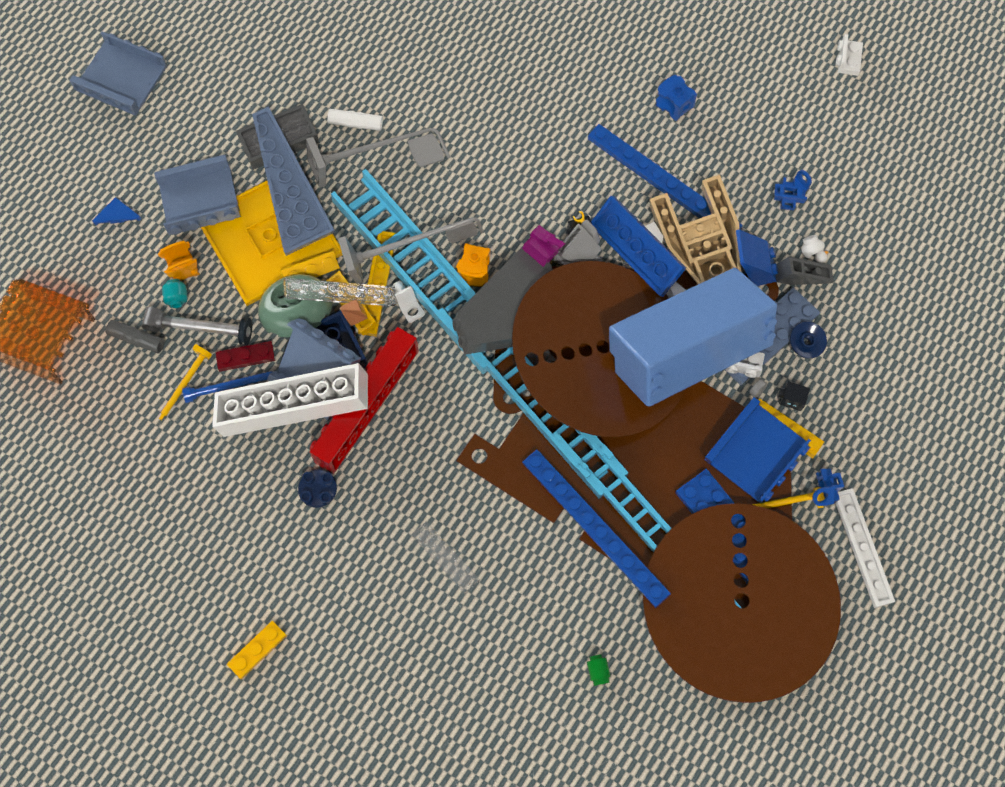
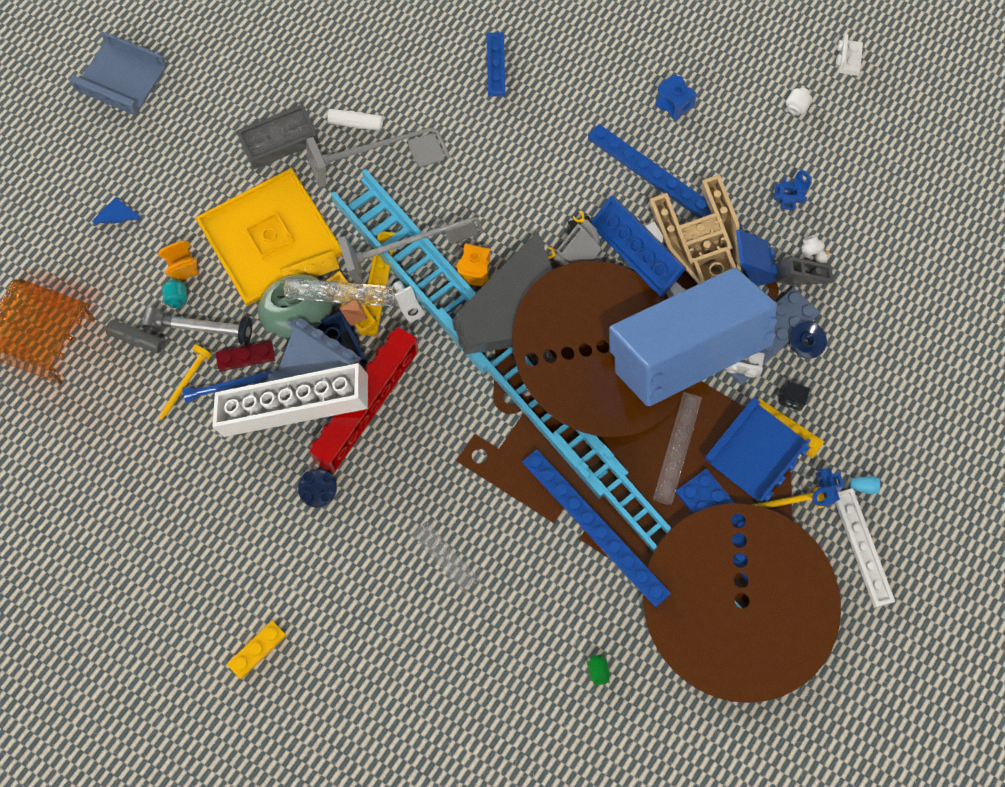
(197, 194): sand blue panel -> none
(295, 204): sand blue wing -> none
(496, 64): none -> blue plate
(542, 245): magenta piece -> none
(677, 449): none -> clear plate
(758, 388): light grey tile -> none
(798, 101): none -> white head
(866, 484): none -> medium azure cone

